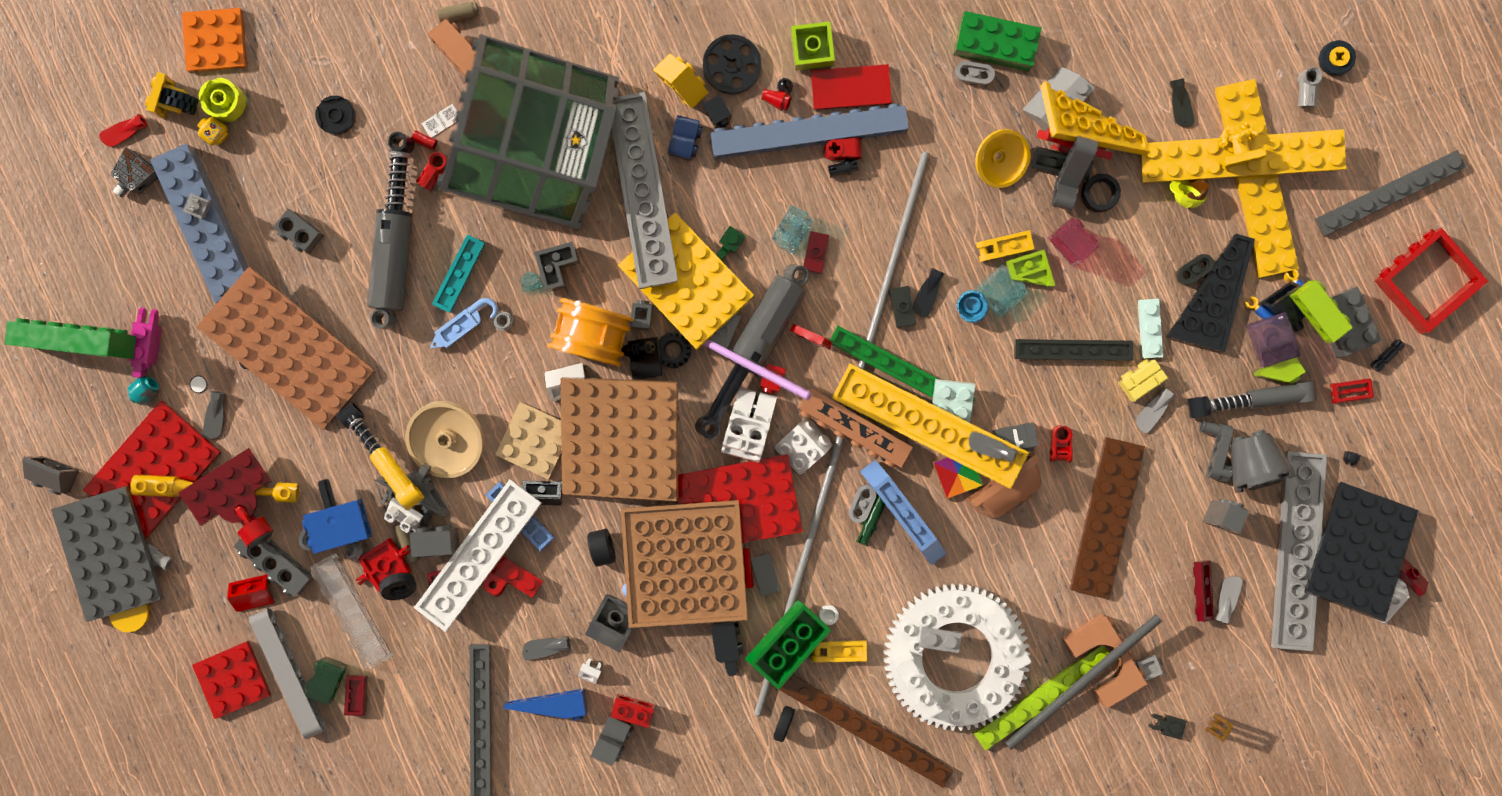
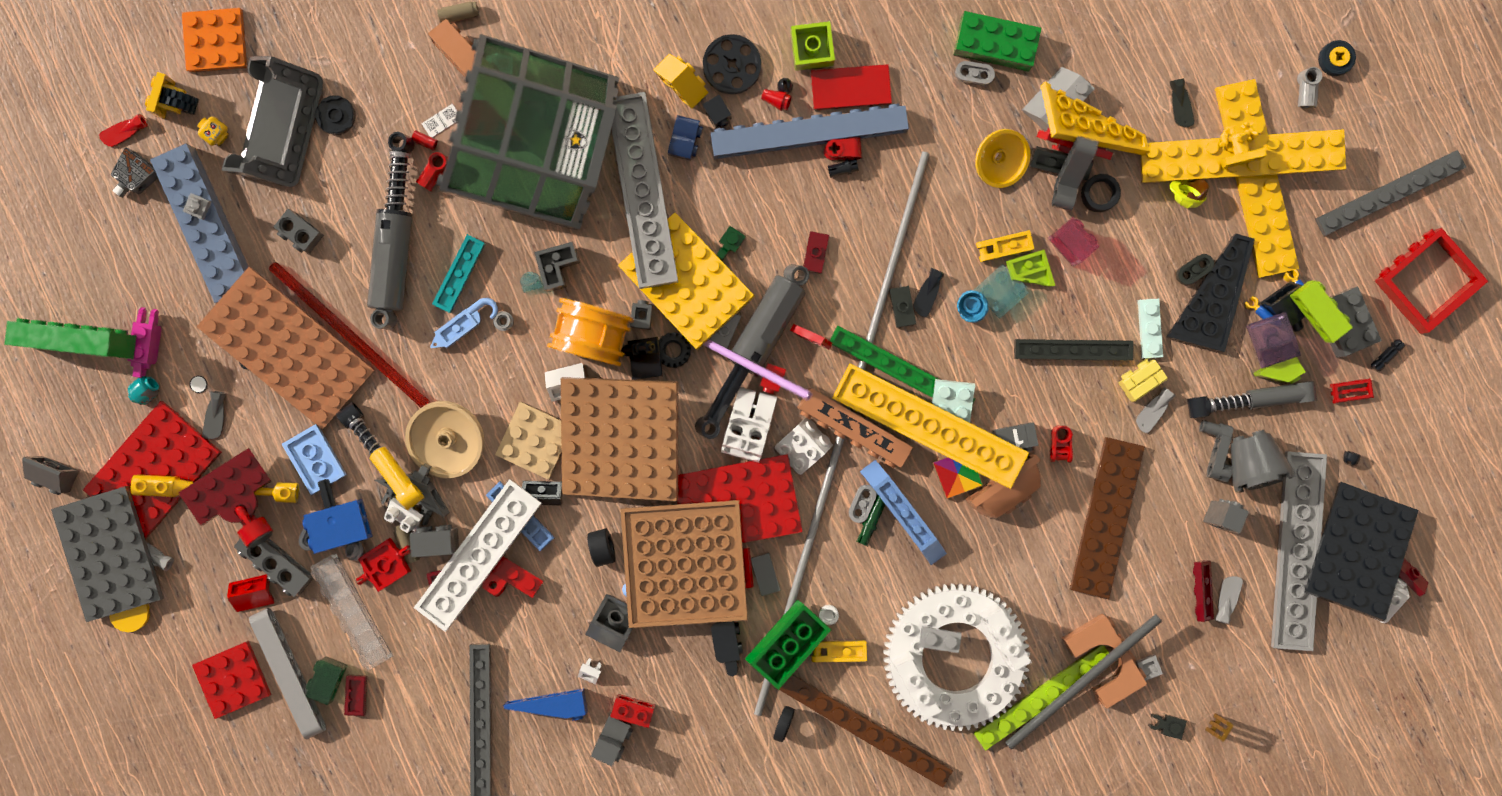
(230, 108): neon yellow brick -> none
(278, 122): none -> dark grey windscreen
(313, 458): none -> light blue plate
(348, 334): none -> clear red axle
(390, 593): black tyre -> none
(545, 647): dark grey piece -> none
(792, 229): clear light blue brick -> none
(991, 447): dark grey piece -> none

